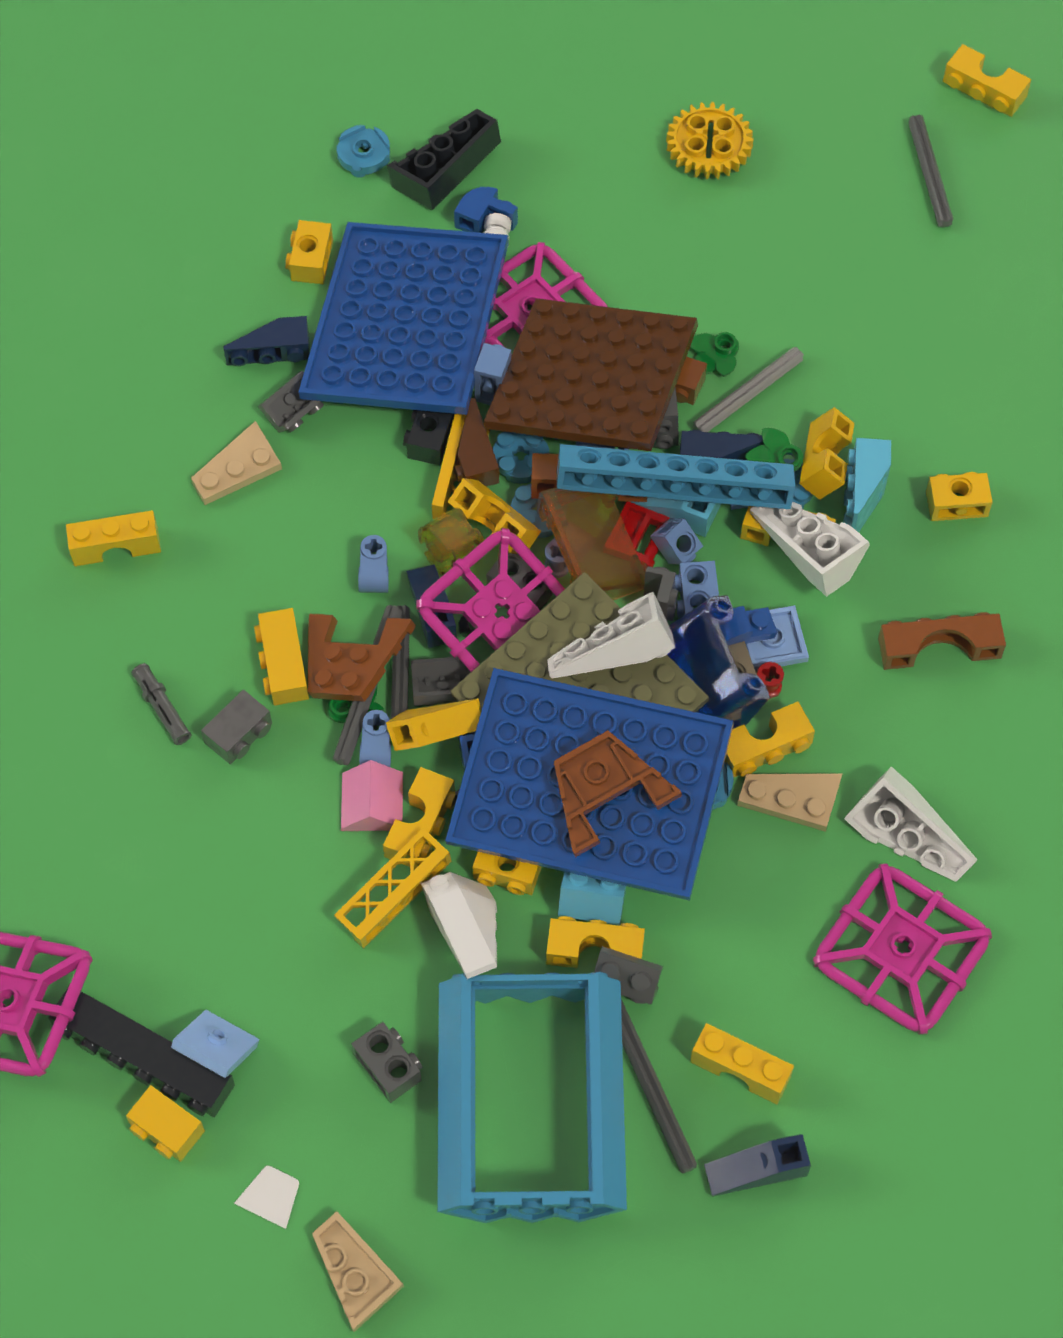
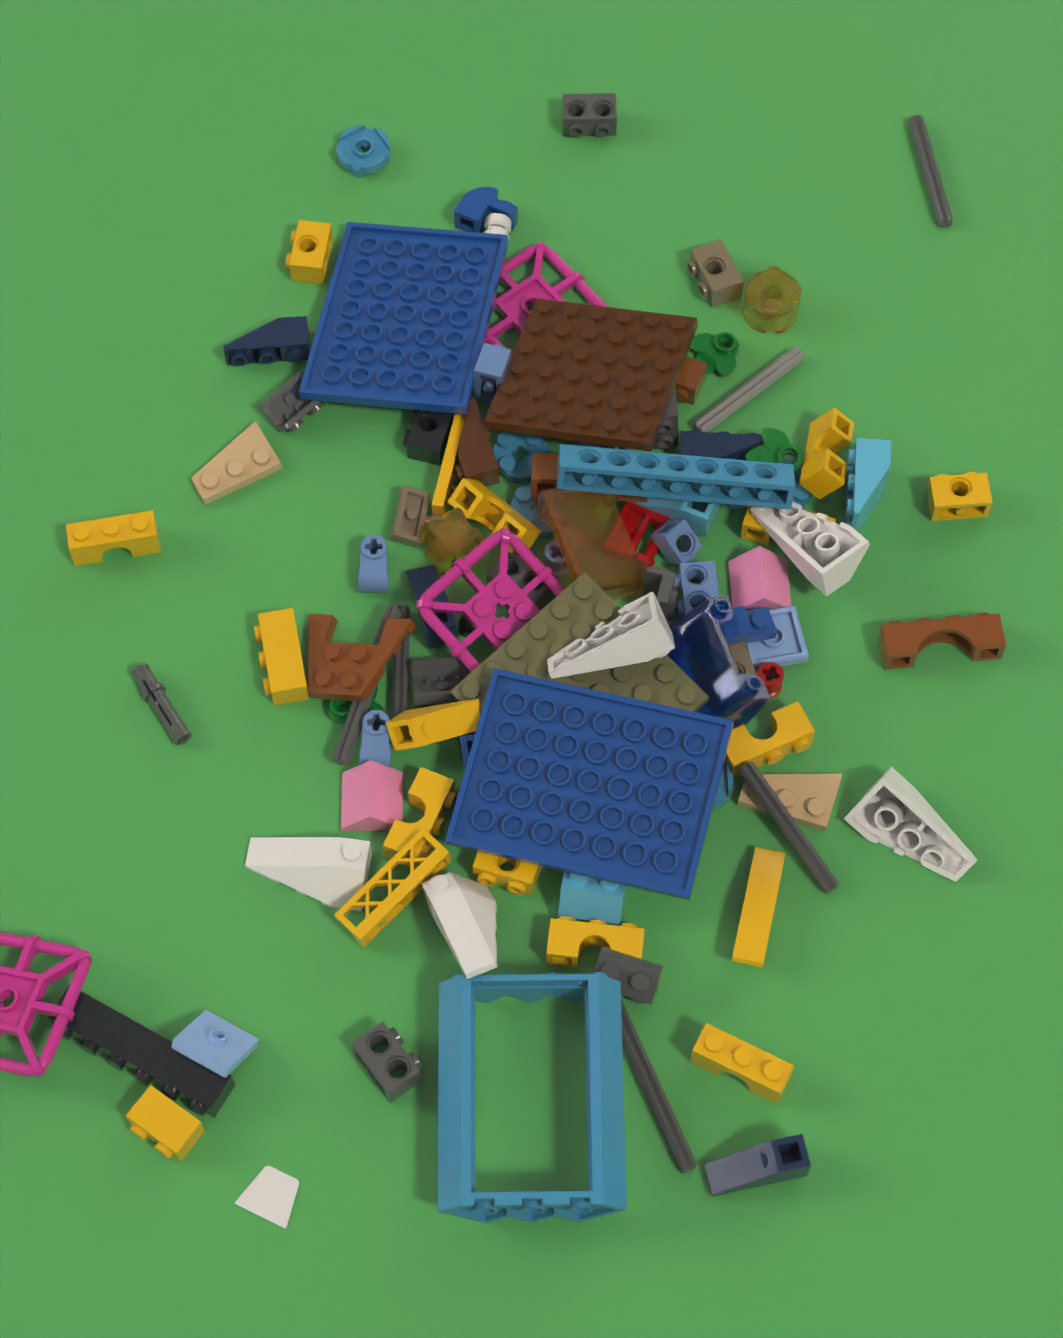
(237, 727): flat silver brick -> none
(313, 866): none -> white wedge
(355, 1270): tan wing -> none
(411, 515): none -> dark tan plate
(446, 160): black wedge -> none
(589, 114): none -> dark grey brick
(599, 774): dark orange wing -> none
(711, 260): none -> dark tan brick
(730, 141): yellow gear -> none
(758, 907): none -> yellow slope
(759, 580): none -> bright pink slope
(771, 301): none -> clear yellow brick
(789, 827): none -> dark grey axle
(903, 967): dark pink plate -> none
(1001, 92): yellow arch -> none

